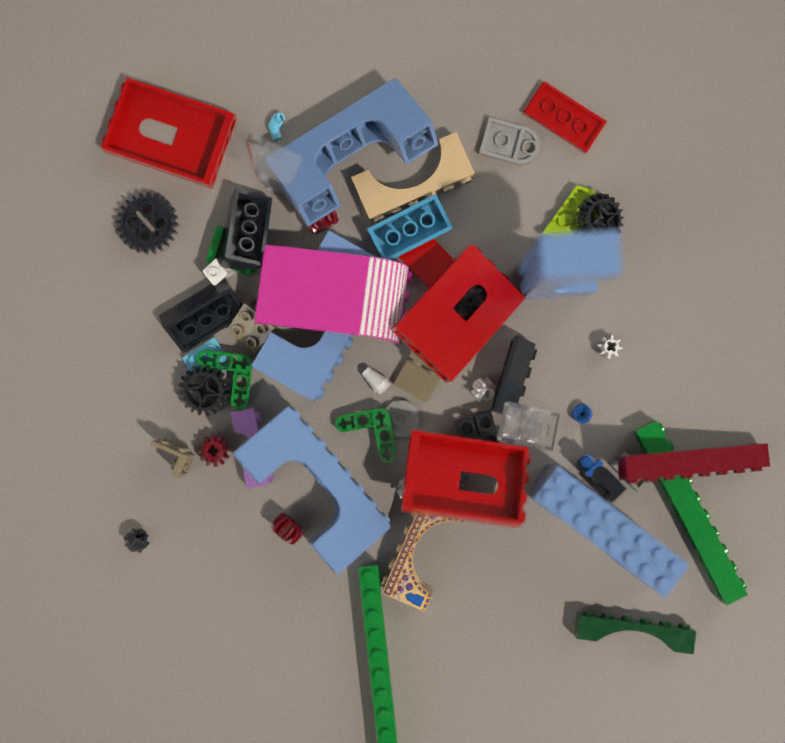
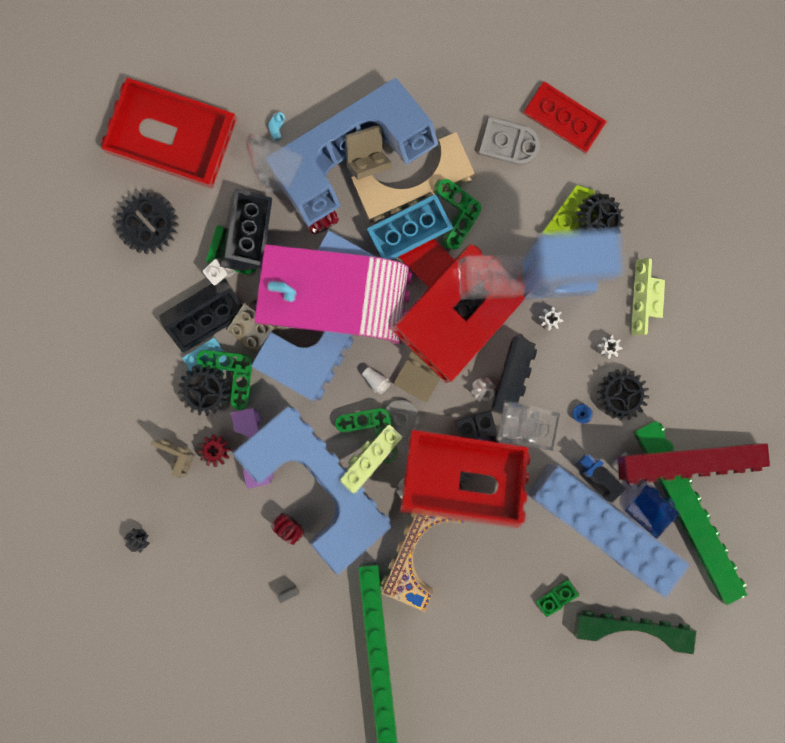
(284, 288): none -> medium azure arm
(287, 594): none -> dark grey tile
(365, 152): none -> dark tan bracket
(369, 458): none -> yellowish green bracket
(463, 207): none -> green beam
(491, 277): none -> clear brick
(555, 315): none -> white gear
(557, 597): none -> green slope
(639, 391): none -> black gear
(647, 298): none -> yellowish green bracket
(652, 511): none -> clear blue slope

